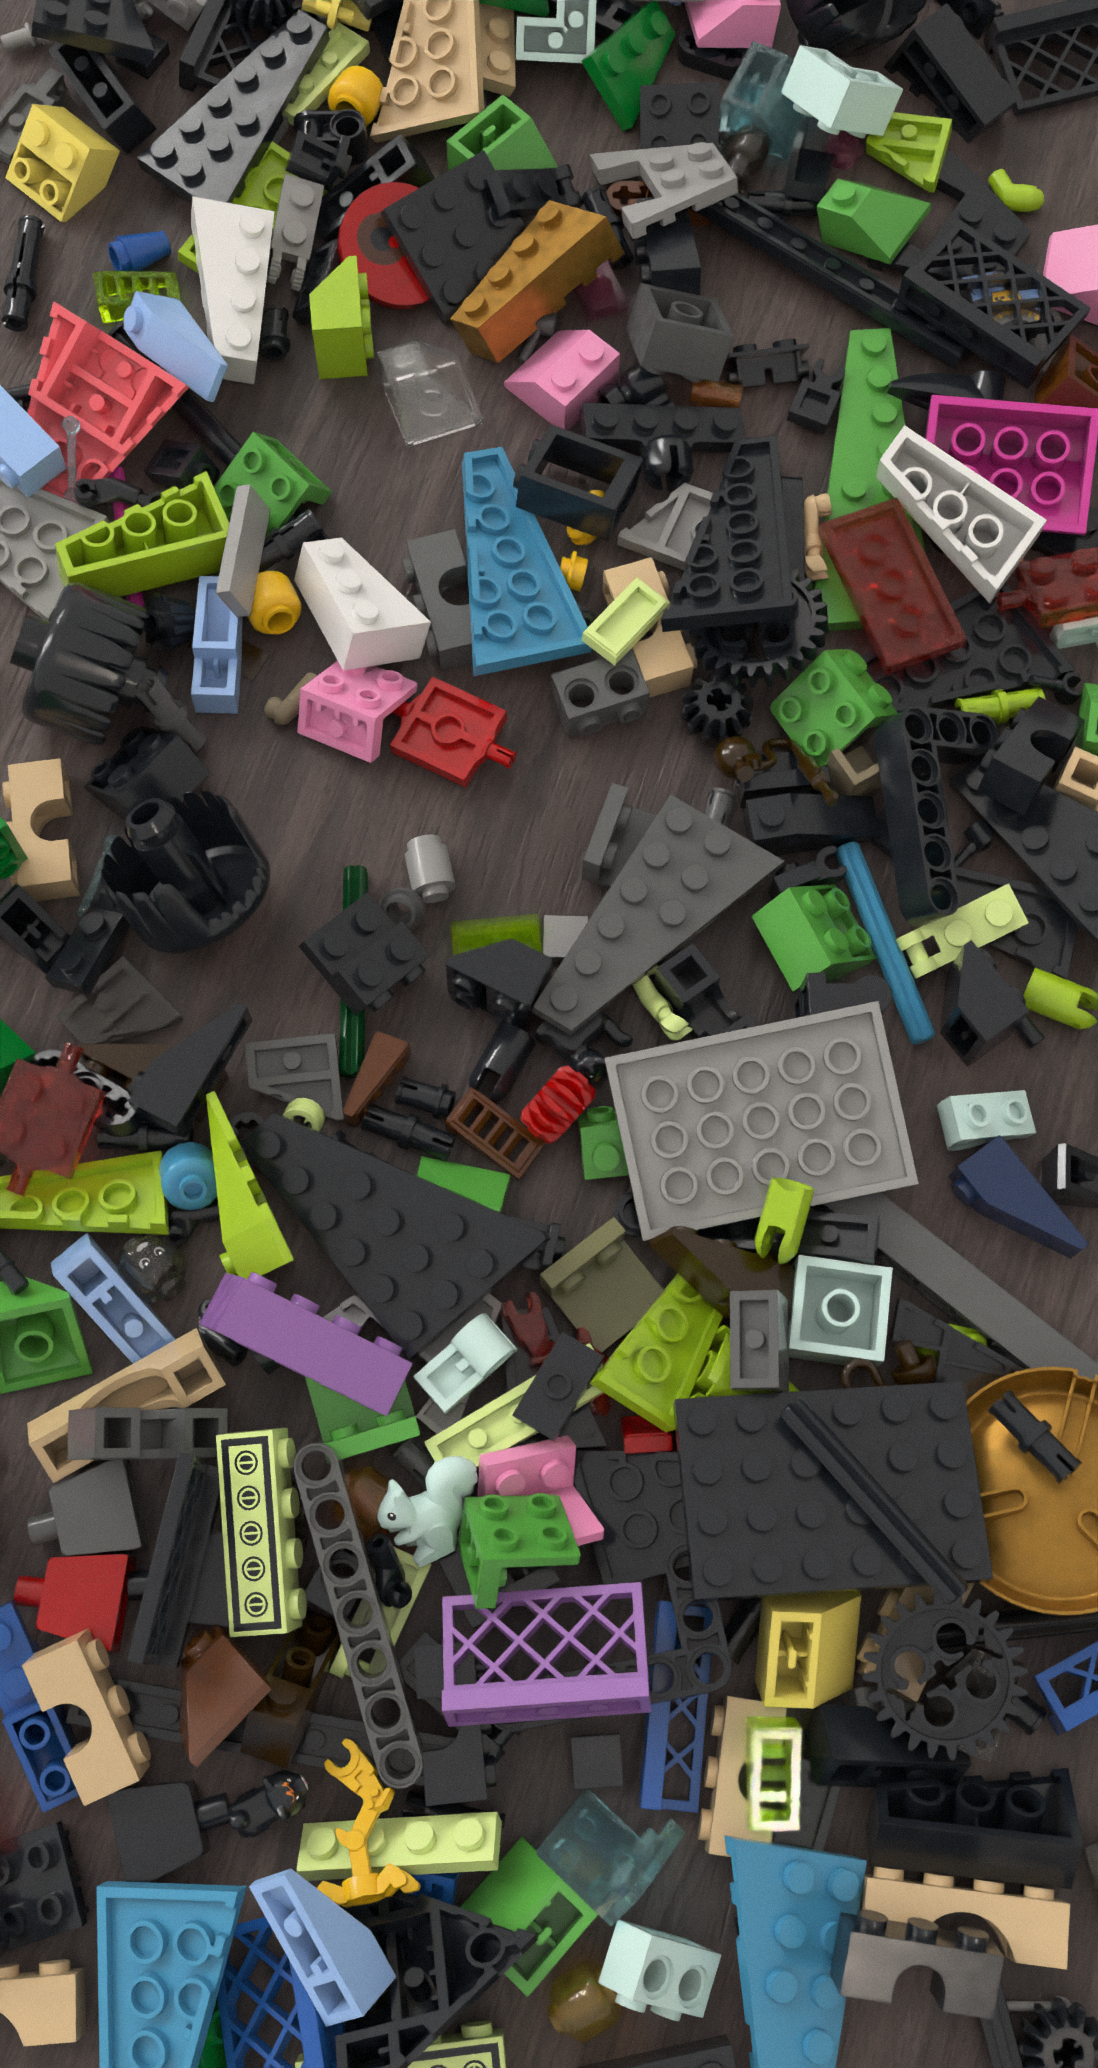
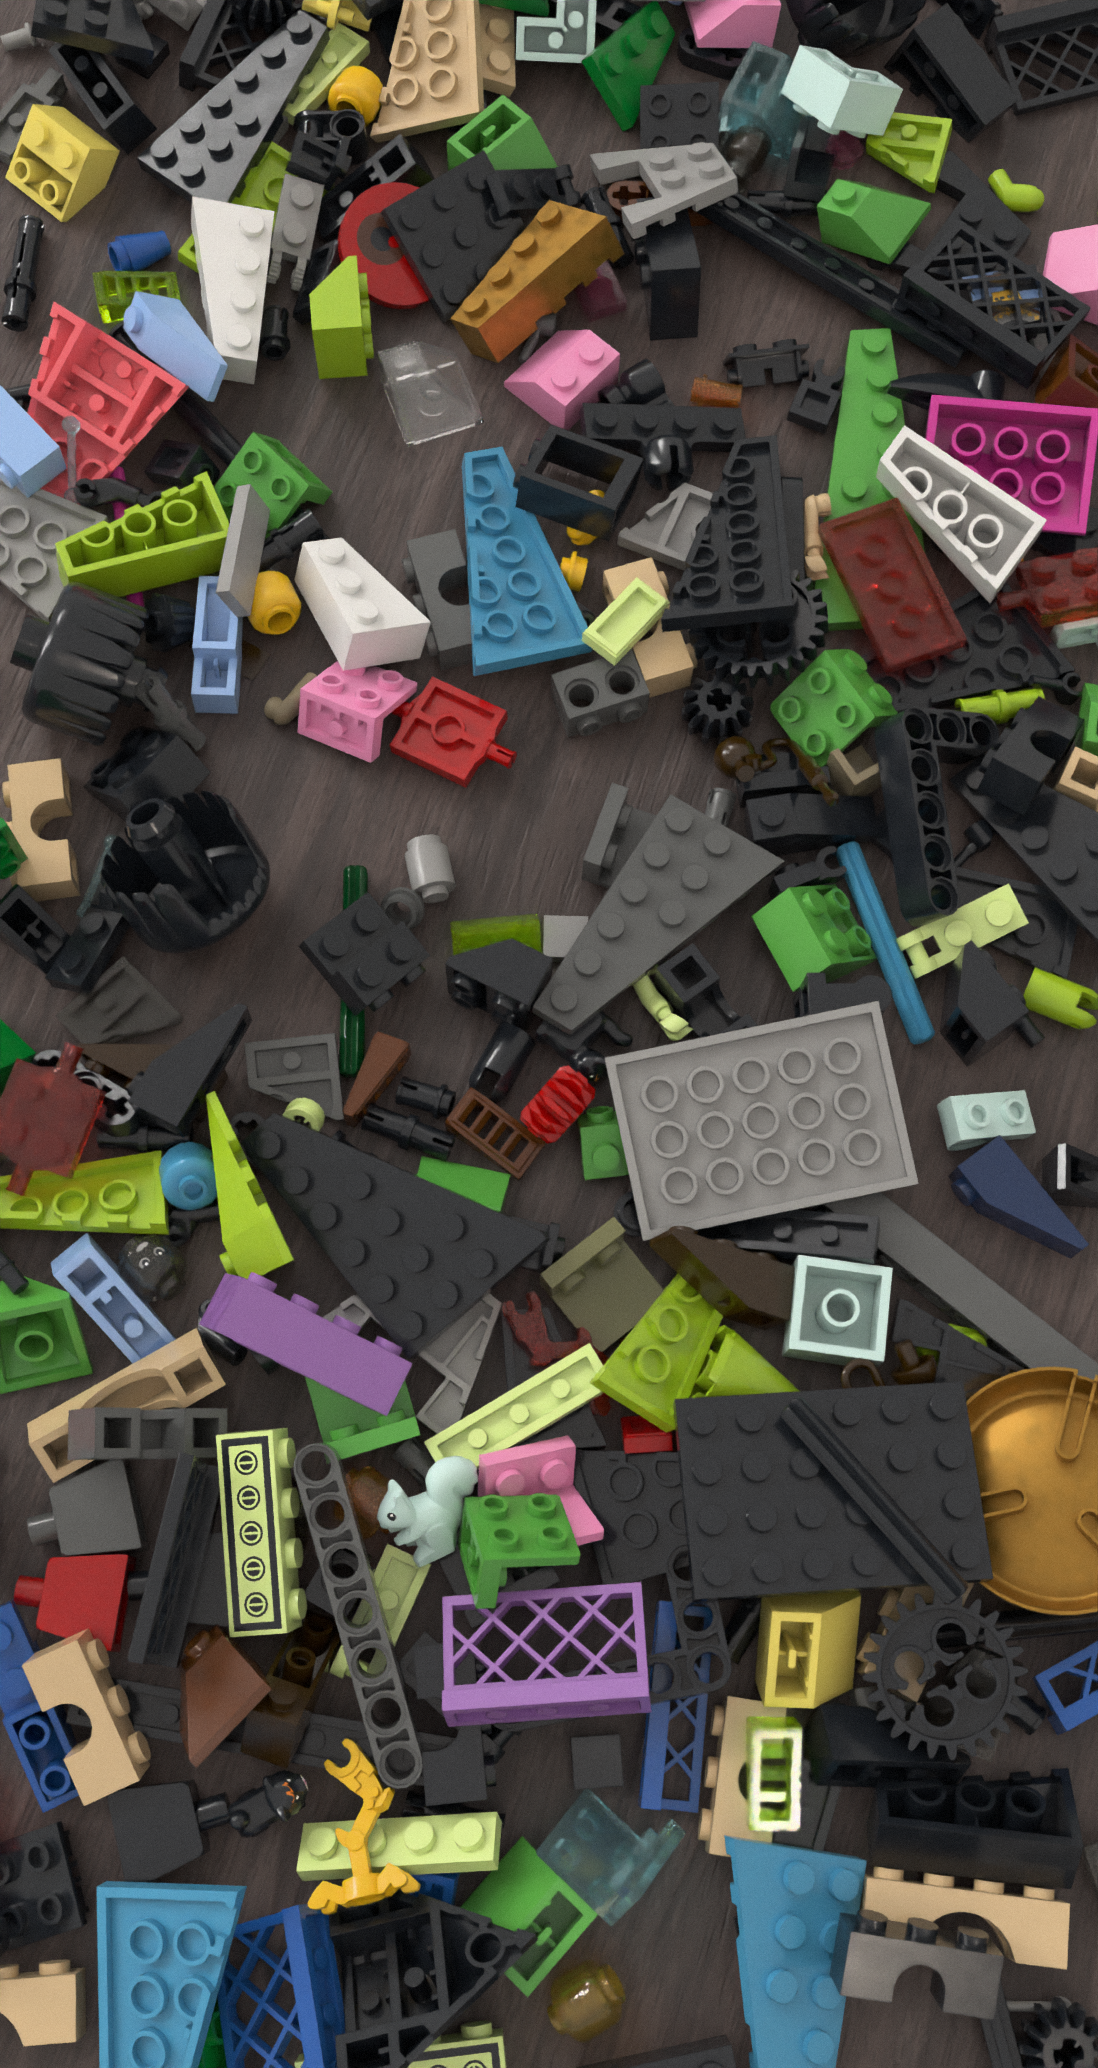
(326, 1946): light blue slope -> none
(388, 1572): black arm -> none
(465, 1362): light aqua plate -> none
(558, 1386): black plate -> none
(658, 1971): light aqua brick -> none
(679, 333): dark grey brick -> none
(759, 1341): dark grey panel -> none
(784, 1213): lime piece -> none
(1035, 1437): black pin -> none

